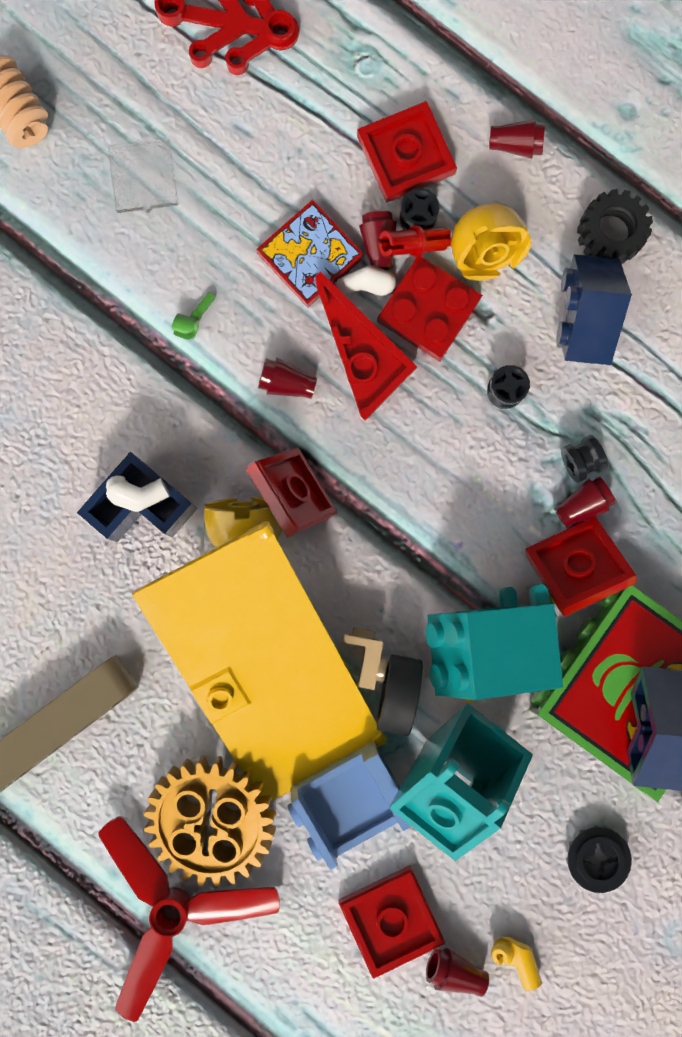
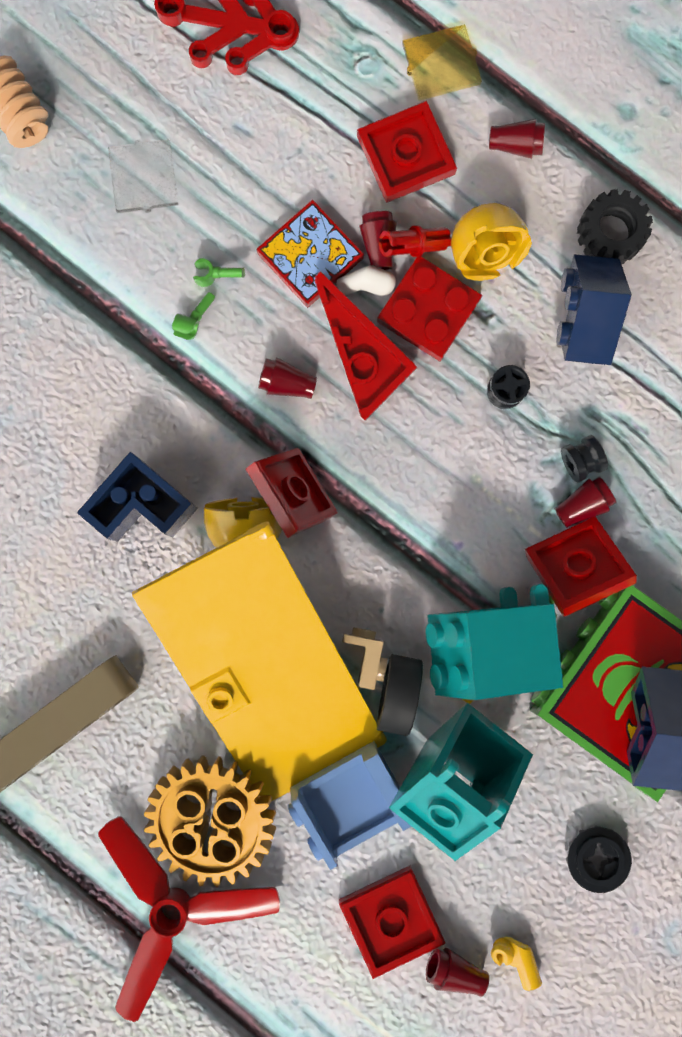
(133, 497): white arm -> none
(215, 272): none -> bright green hand
(420, 203): black wheel -> none
(441, 62): none -> clear yellow piece

